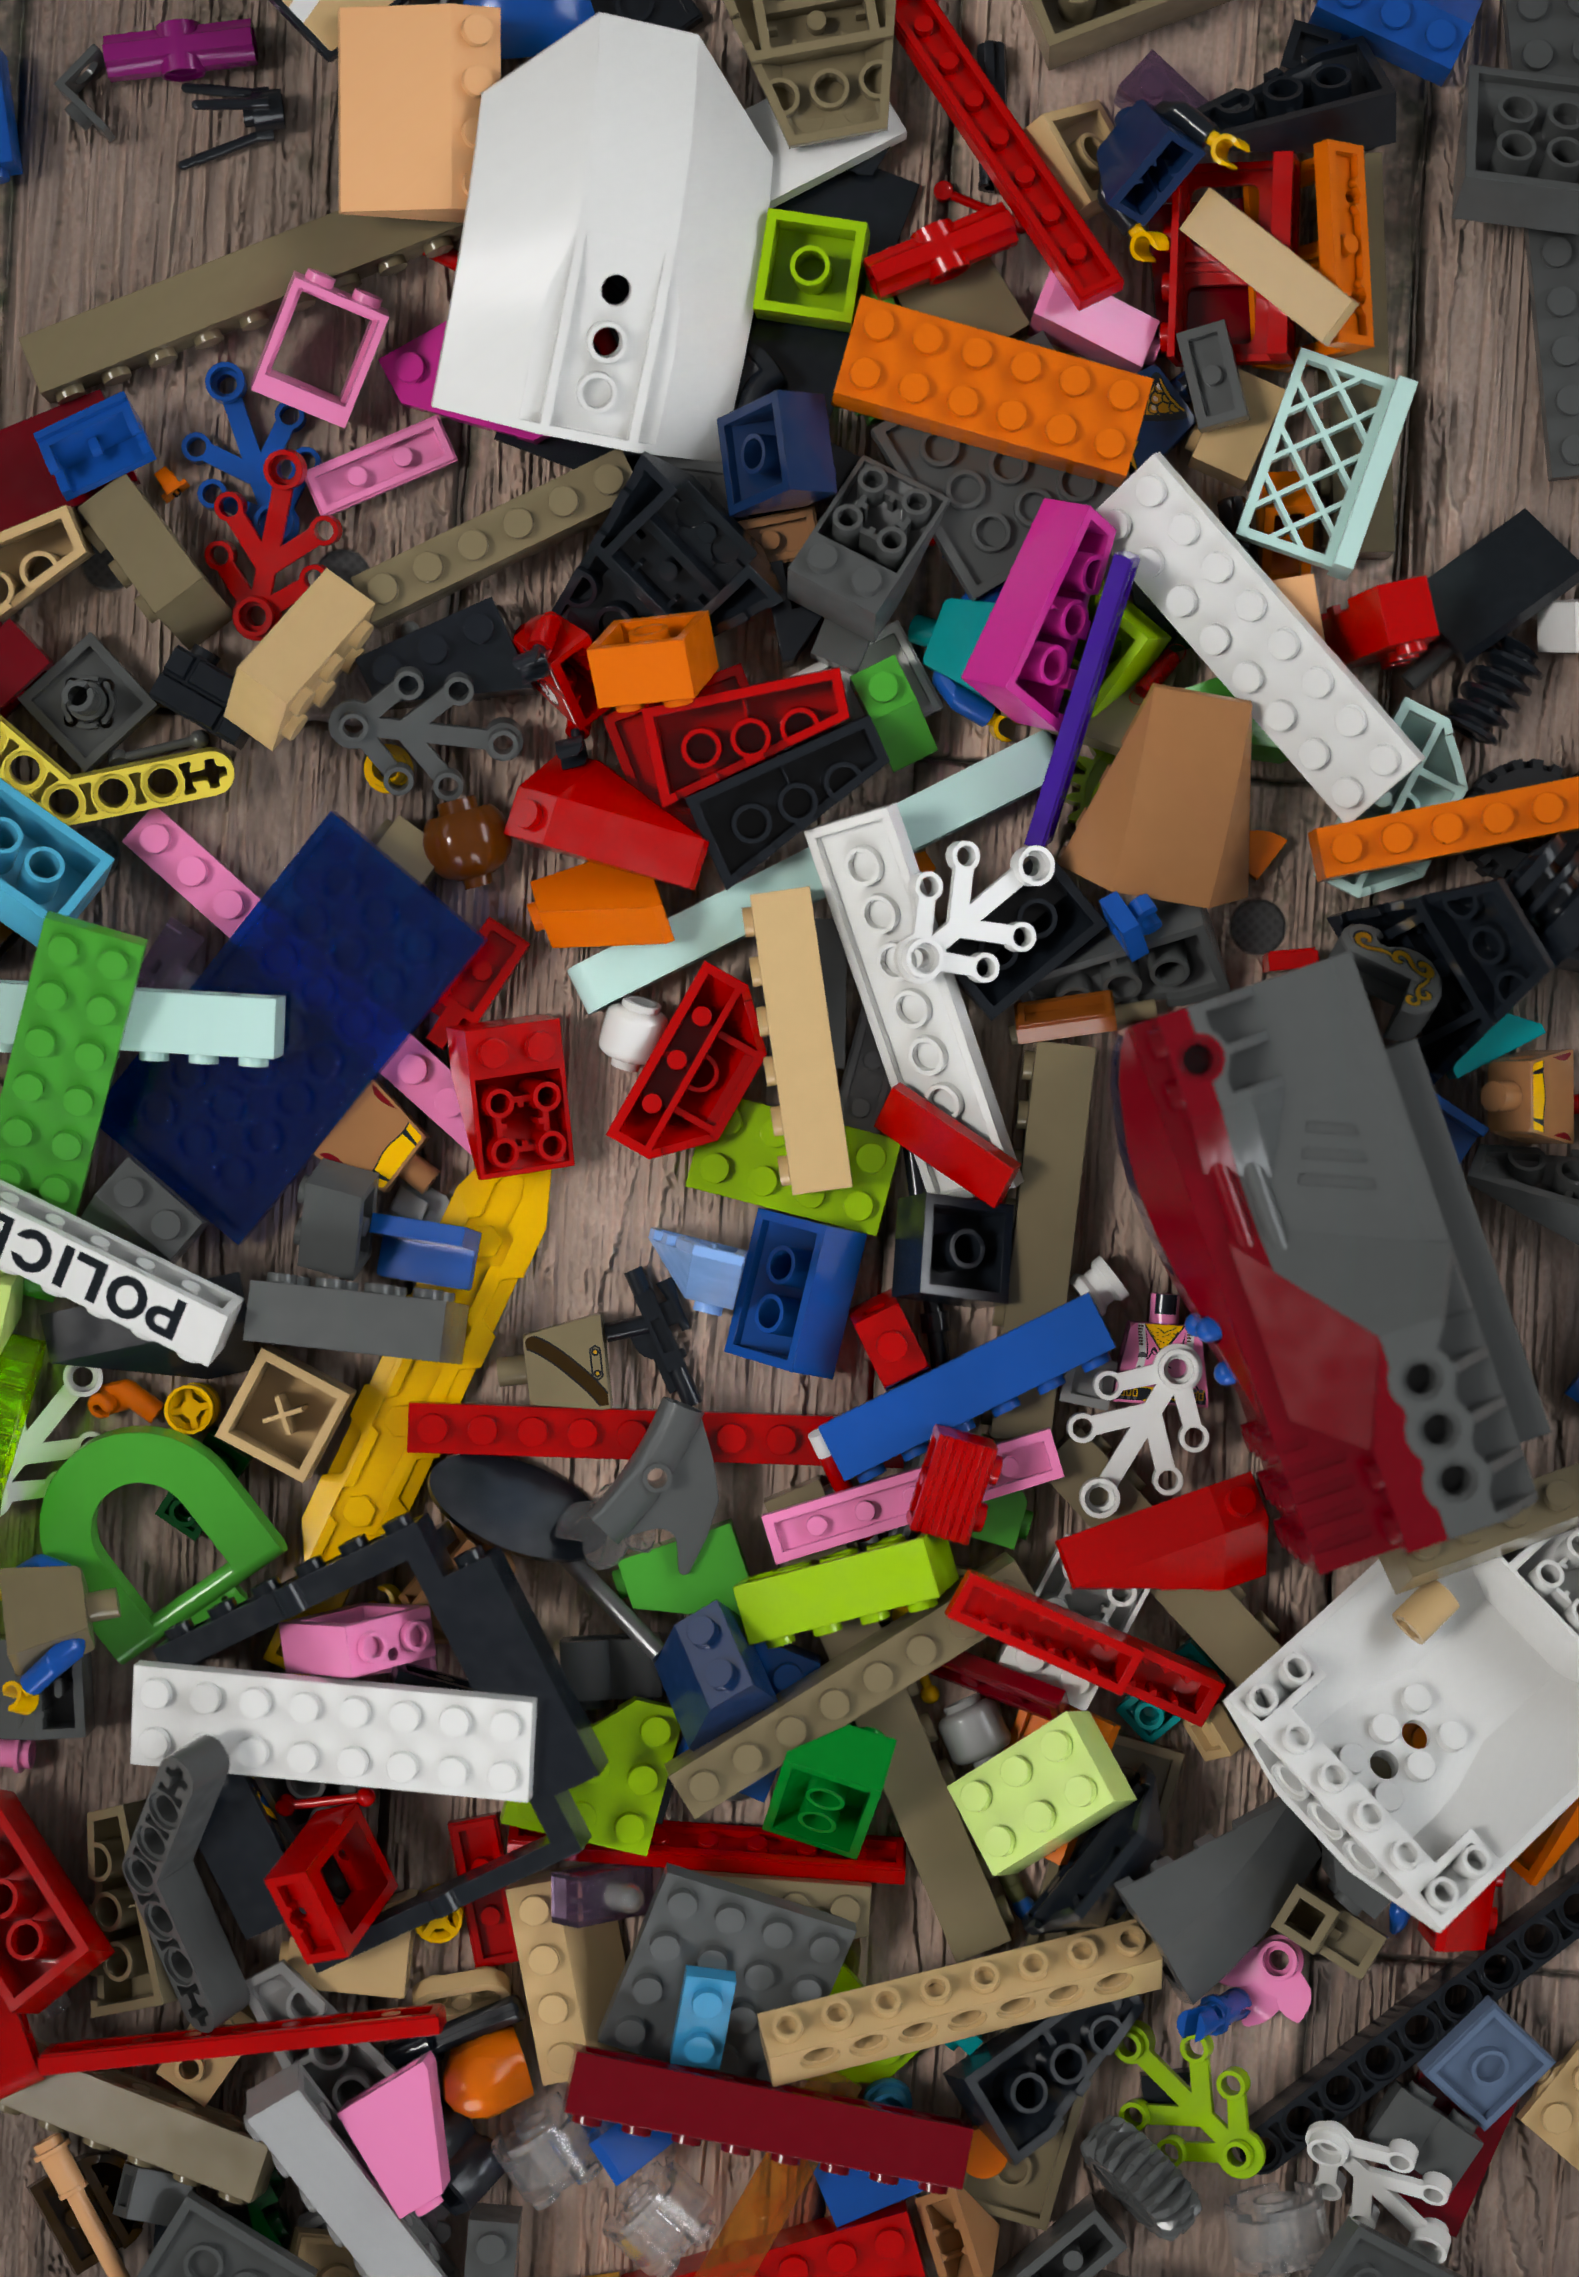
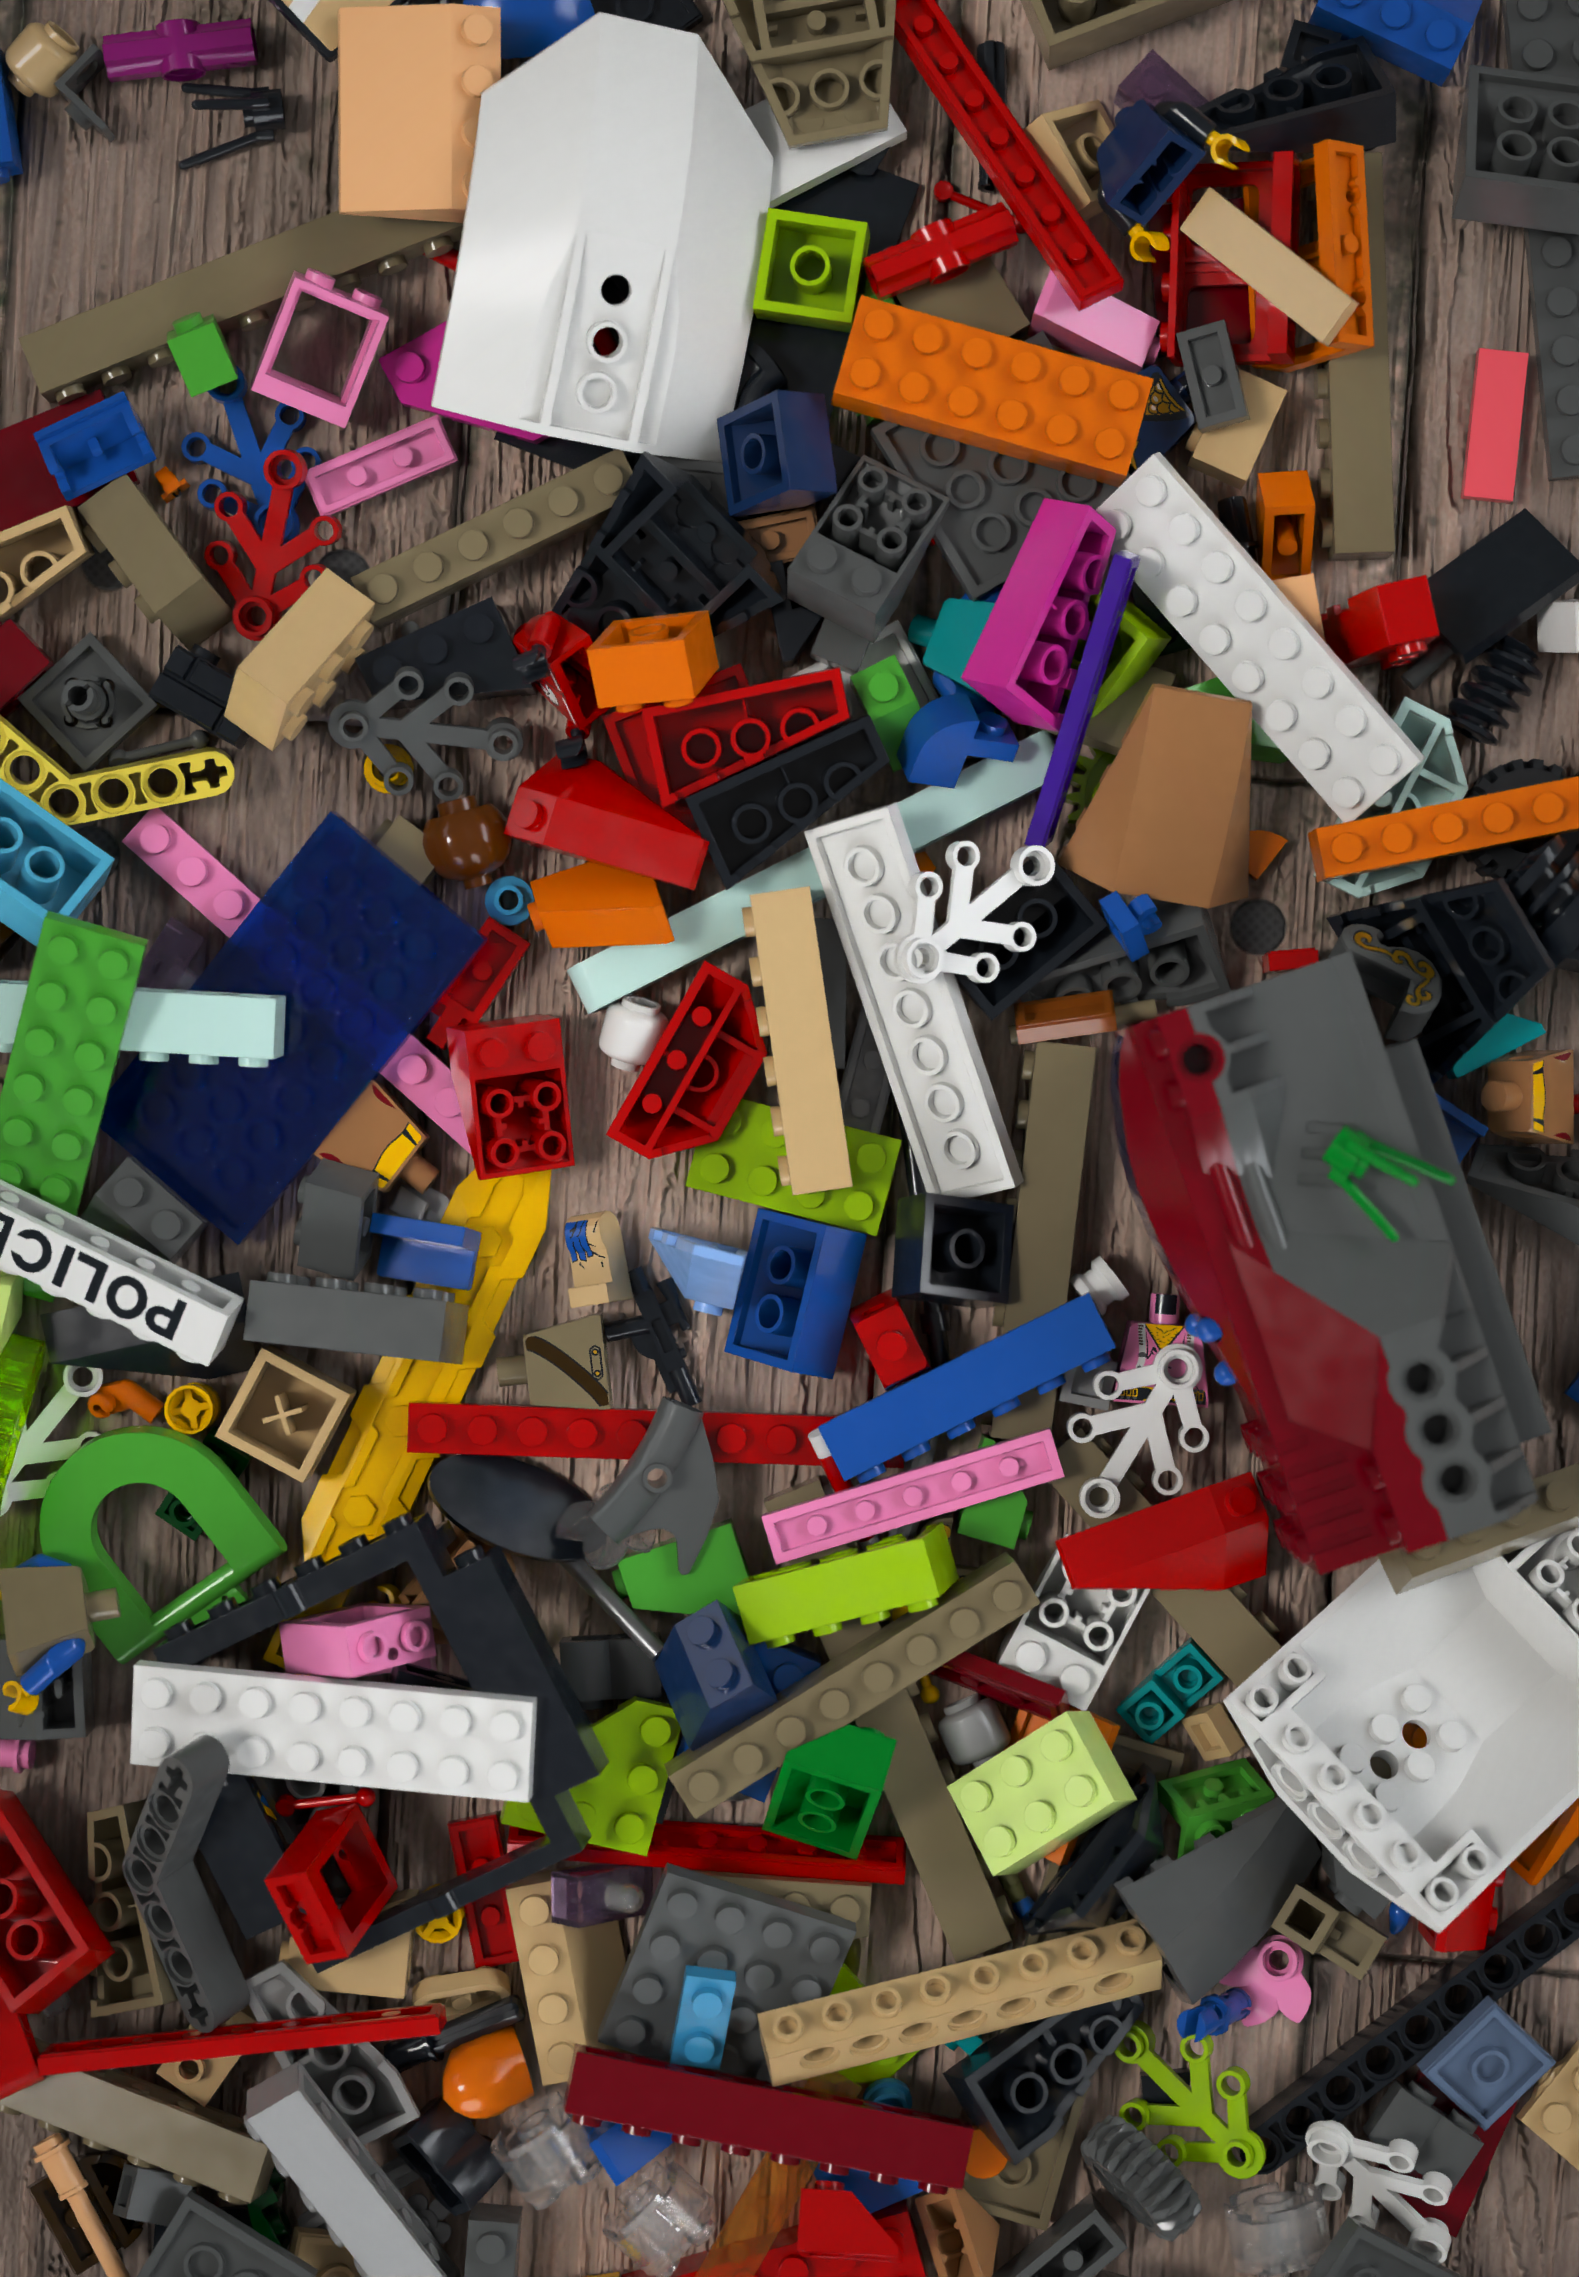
(40, 58): none -> tan head
(201, 353): none -> bright green brick
(403, 2135): bright pink slope -> none
(497, 889): none -> dark azure plate
(597, 1260): none -> tan leg
(840, 2227): none -> red slope
(945, 734): none -> blue brick
(947, 1145): red tile -> none
(953, 1485): red brick -> none
(1086, 1647): red slope -> none
(1158, 672): red piece -> none
(1212, 1799): none -> bright green bracket
(1354, 1155): none -> green plant
(1367, 477): light aqua fence -> none
(1425, 1611): tan piece -> none
(1494, 425): none -> coral tile

